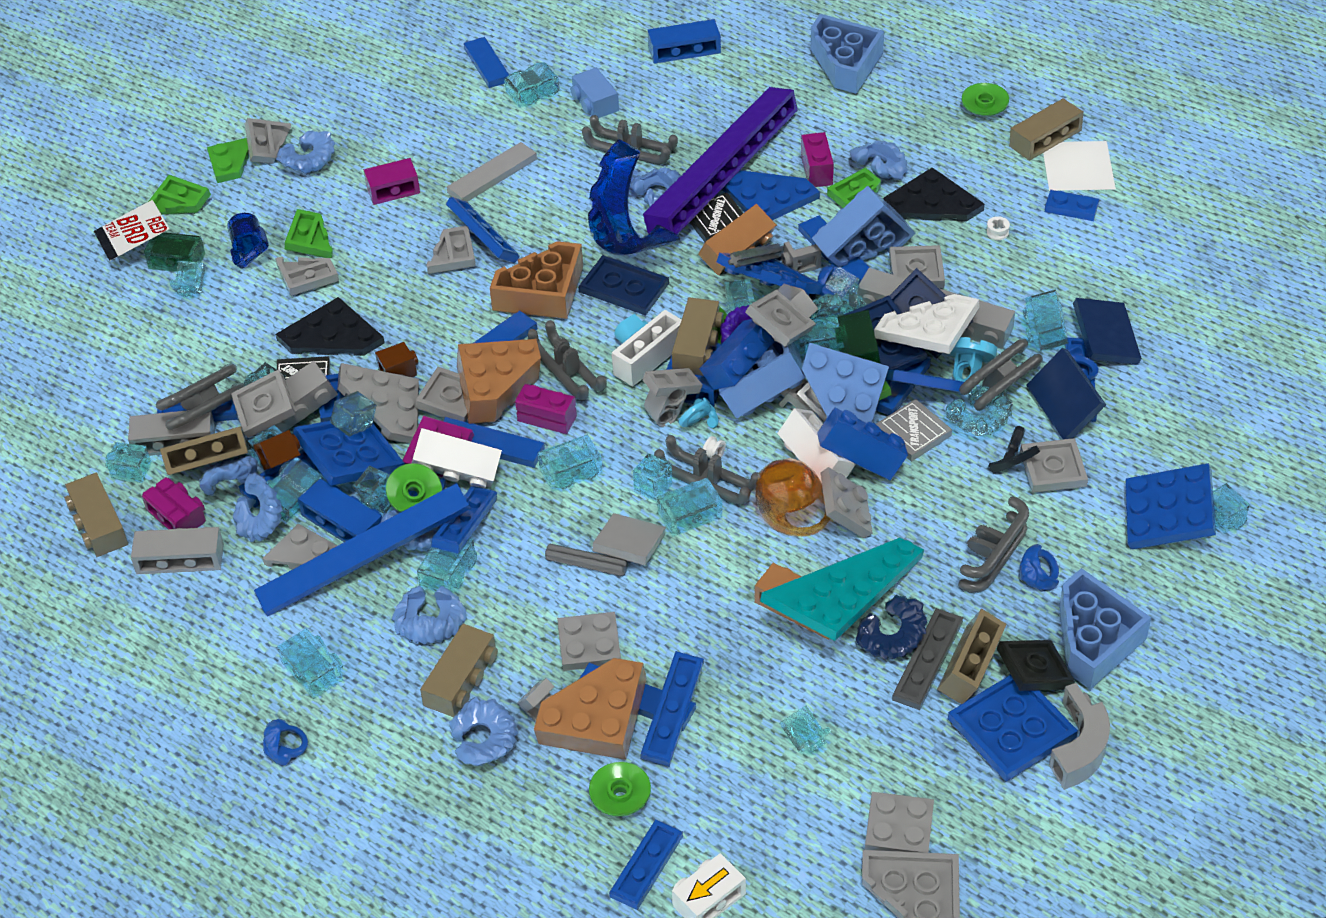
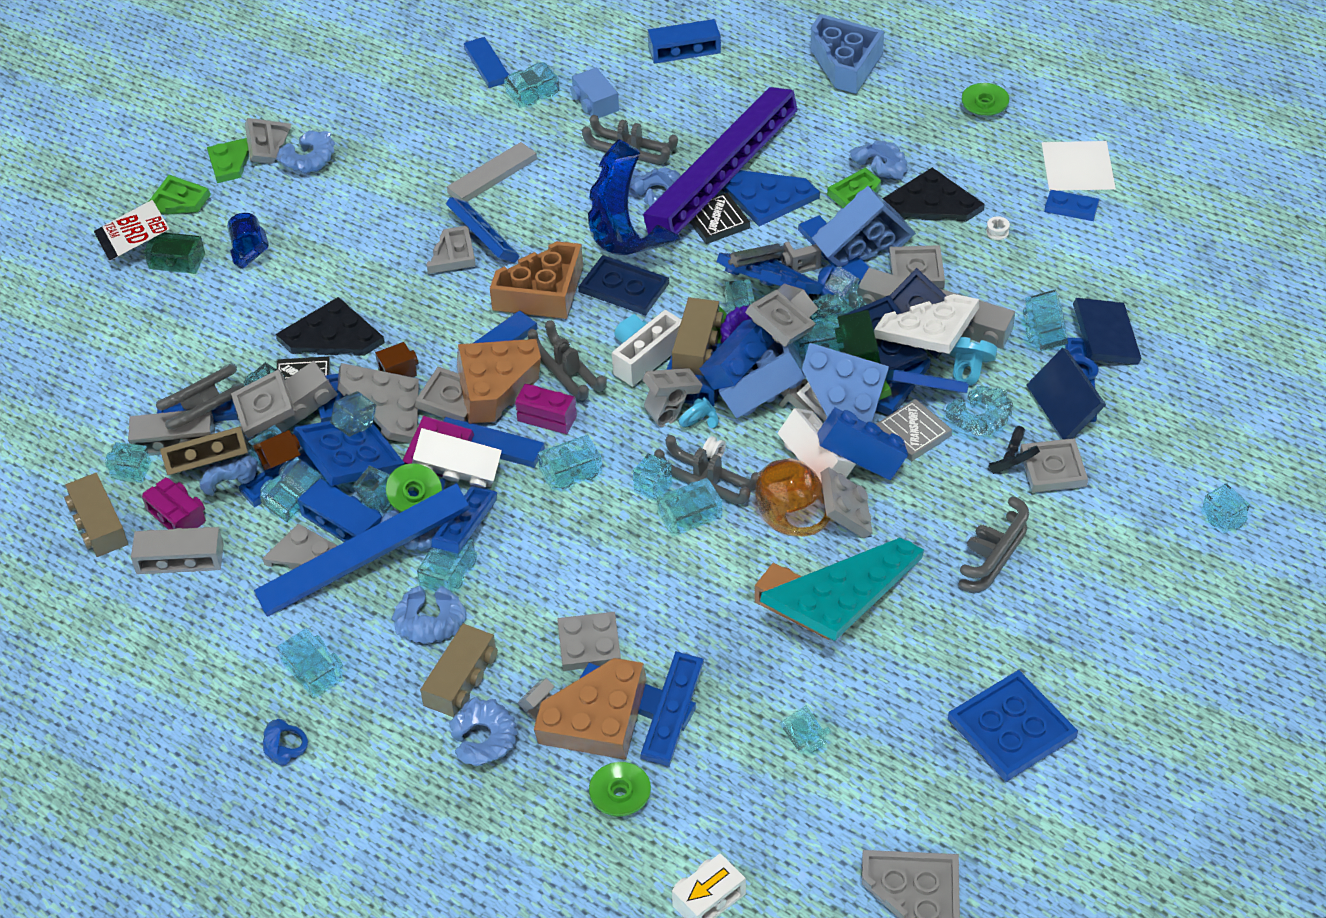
(188, 278): clear light blue bracket -> none
(269, 517): medium blue piece -> none
(306, 273): light grey wing -> none
(308, 235): bright green wing -> none
(391, 181): magenta brick -> none
(586, 559): dark grey axle -> none
(629, 539): light grey tile -> none
(646, 864): blue tile -> none
(743, 233): medium nougat brick -> none
(817, 159): magenta brick -> none
(899, 823): light grey plate -> none
(903, 641): dark blue piece -> none
(927, 659): dark grey tile -> none
(971, 656): dark tan brick -> none
(1000, 373): dark grey piece -> none
(1031, 570): blue piece -> none
(1035, 665): pearl dark grey tile -> none
(1046, 129): dark tan brick -> none
(1083, 756): light grey arch -> none
(1097, 627): medium blue brick -> none
(1170, 506): blue plate -> none

